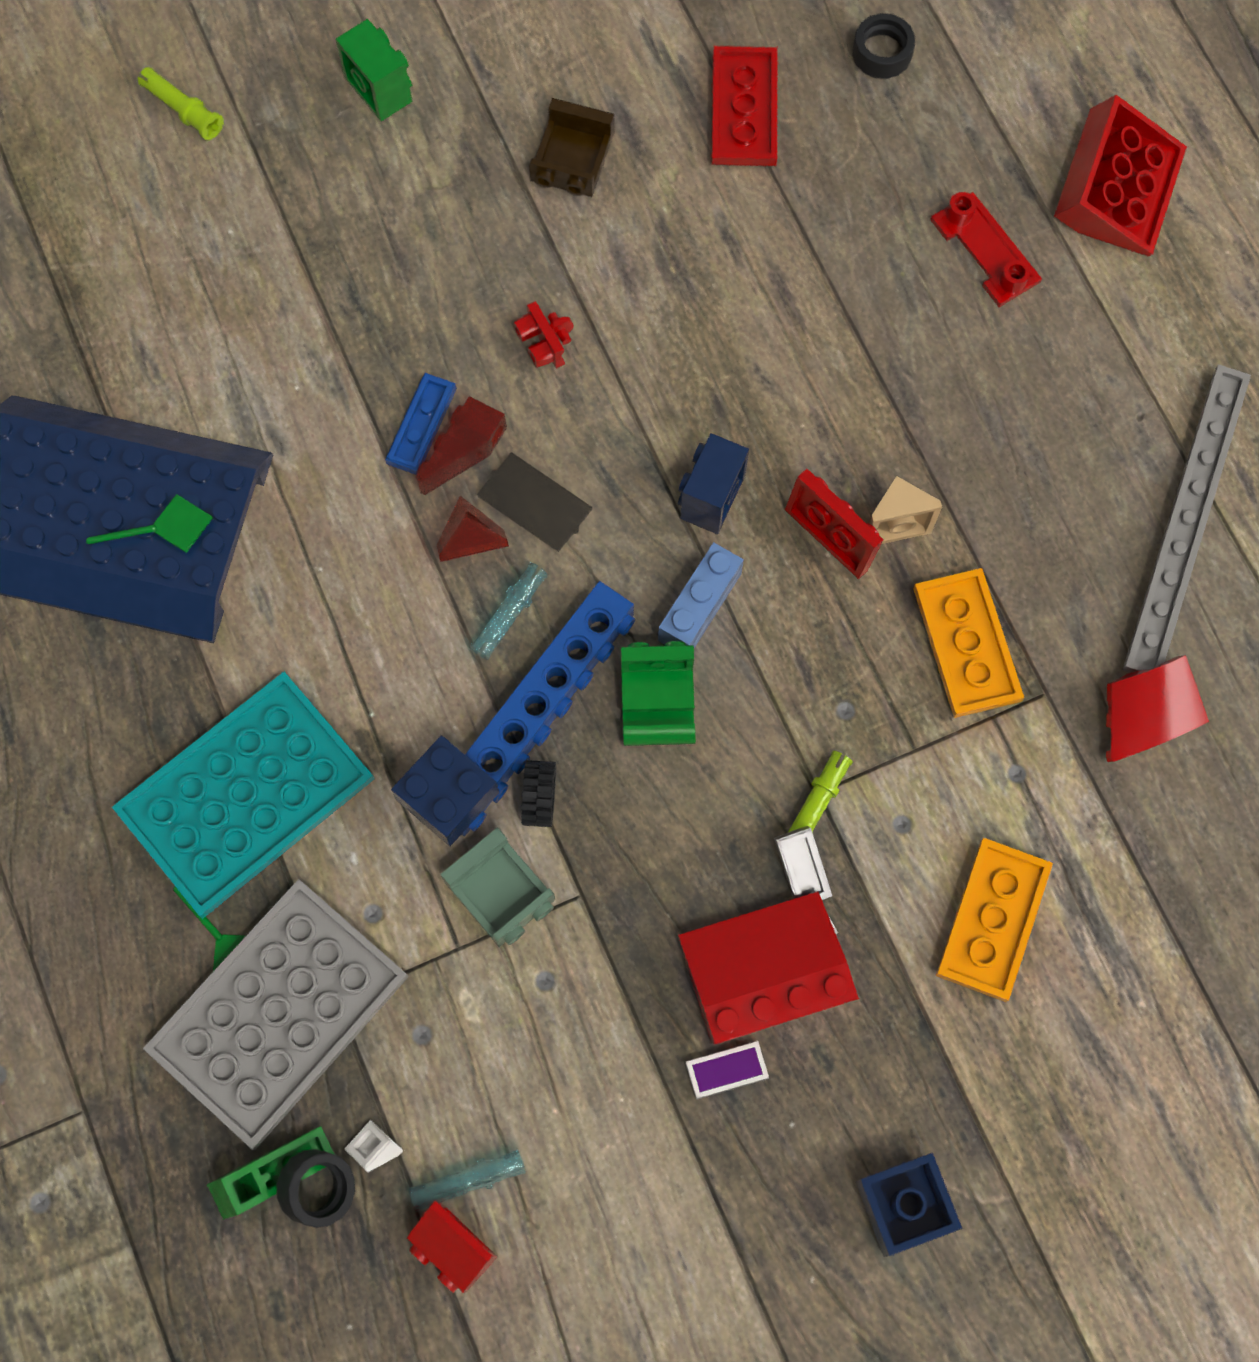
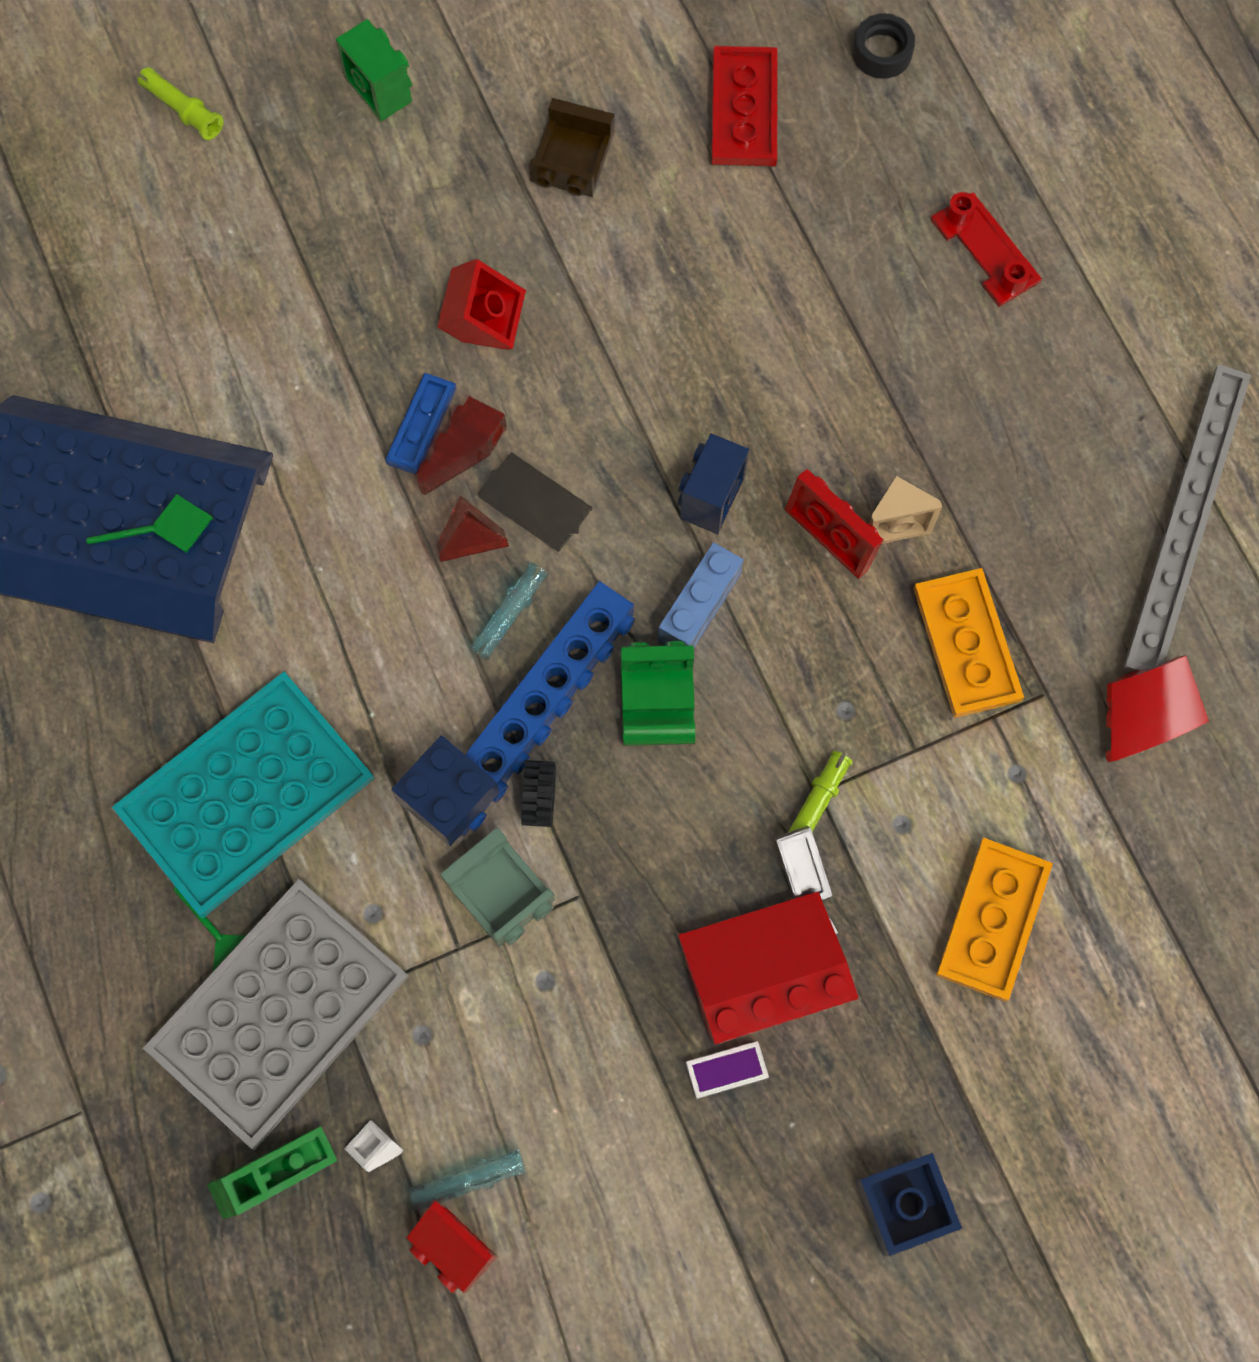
(341, 1195): black tyre -> none
(481, 306): none -> red slope
(549, 347): red hips -> none
(1121, 177): red slope -> none

